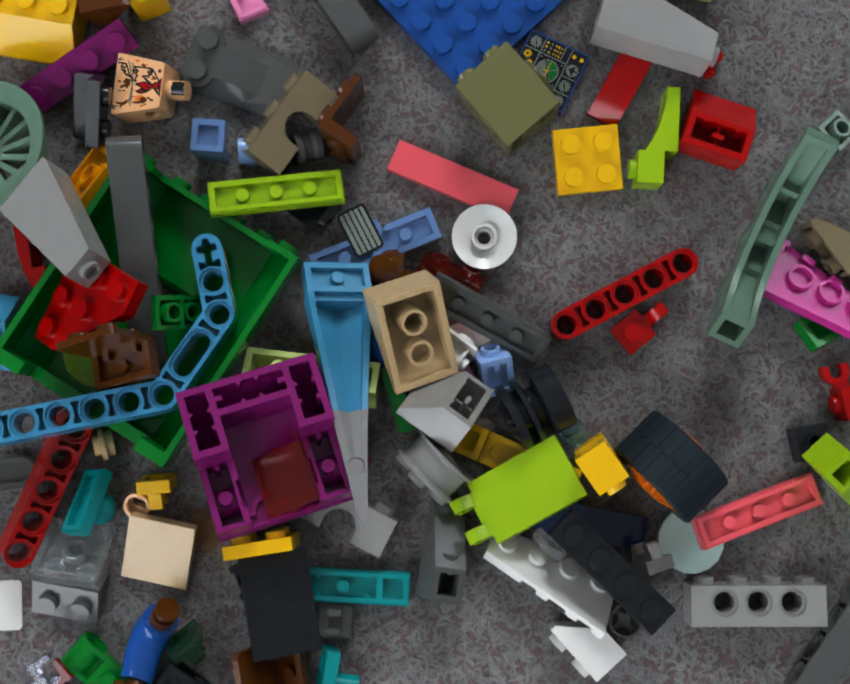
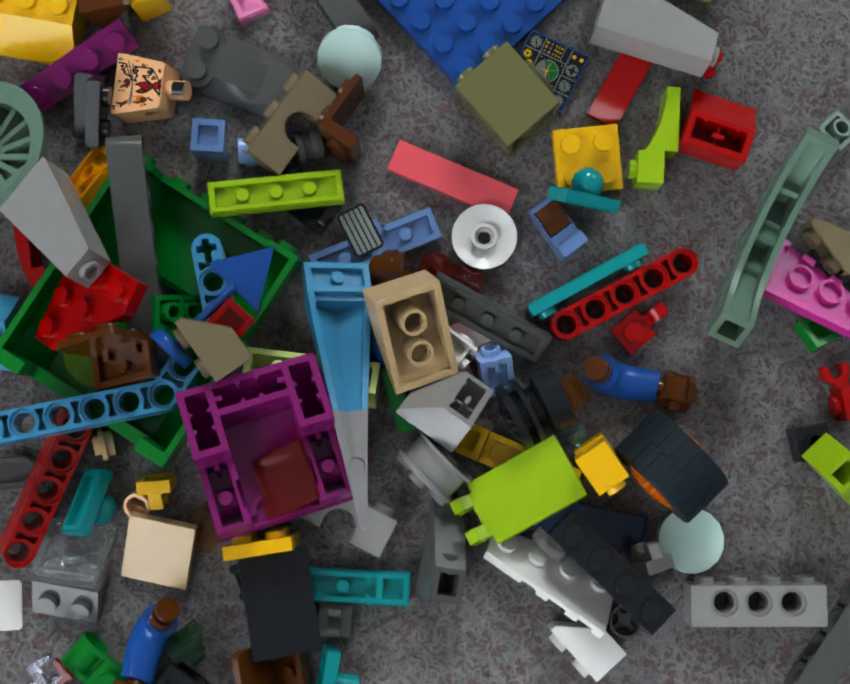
(215, 344): none -> dark tan slope
(233, 315): none -> red plate
(244, 275): none -> blue piece
(349, 52): none -> light aqua tile
(557, 229): none -> leg
(575, 391): none -> clear orange tile
(586, 187): none -> teal tile
(627, 260): none -> teal plate
(640, 384): none -> piece
(756, 510): coral tile -> none

